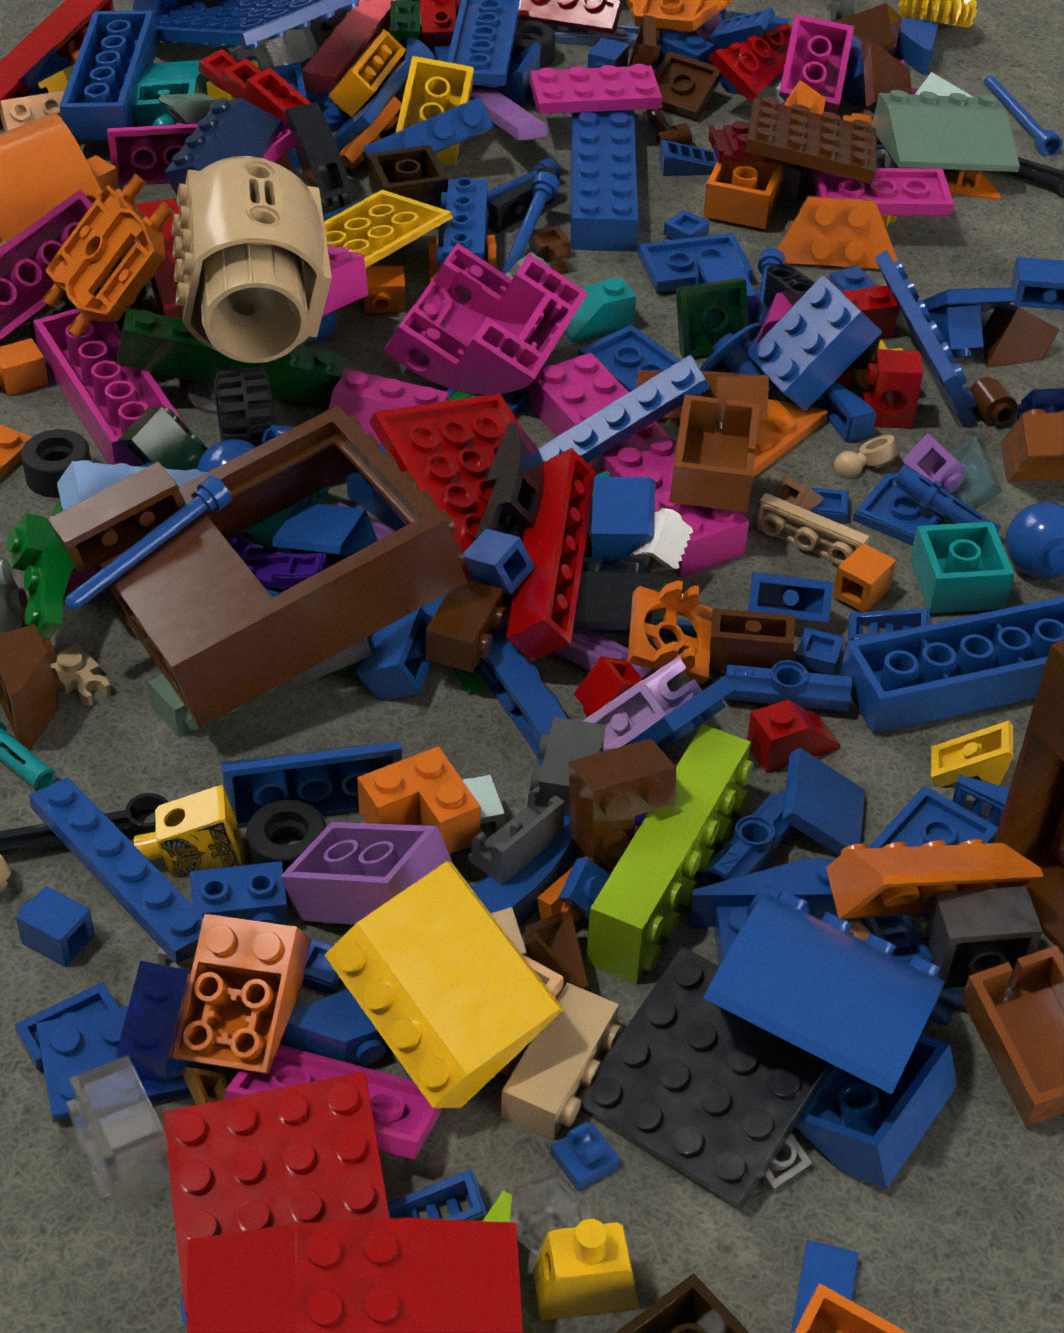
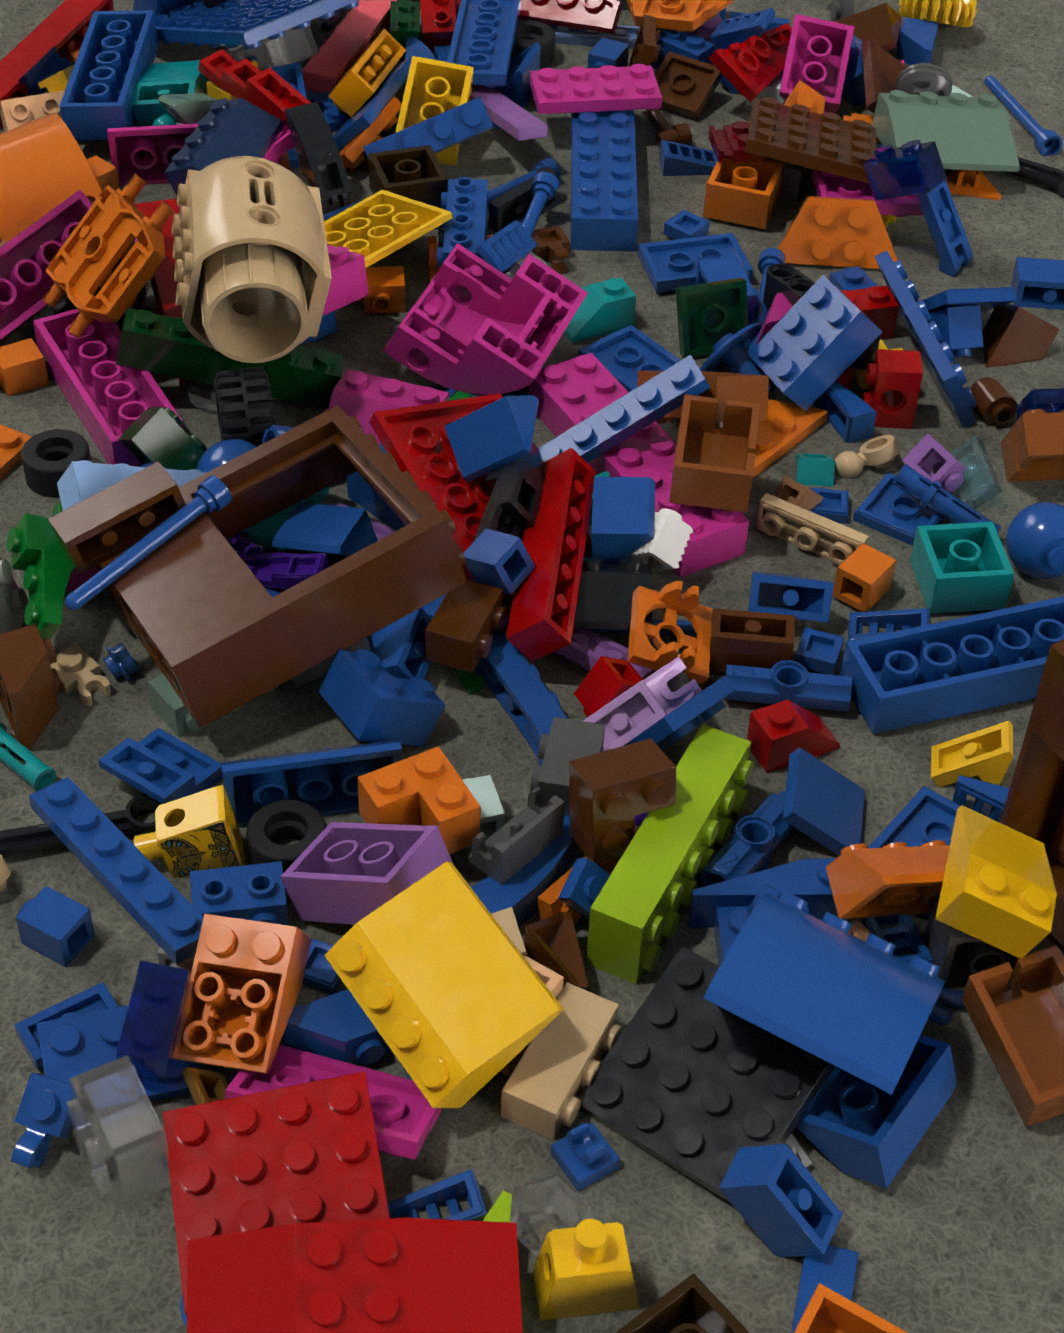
(44, 1114): none -> blue plate
(120, 662): none -> blue plate
(162, 766): none -> blue slope
(378, 704): none -> blue brick
(493, 435): none -> blue slope
(507, 246): none -> blue slope
(781, 1200): none -> blue brick
(814, 469): none -> teal slope
(904, 170): none -> clear blue brick
(924, 77): none -> dark grey piece
(946, 229): none -> blue plate
(997, 884): none -> yellow slope

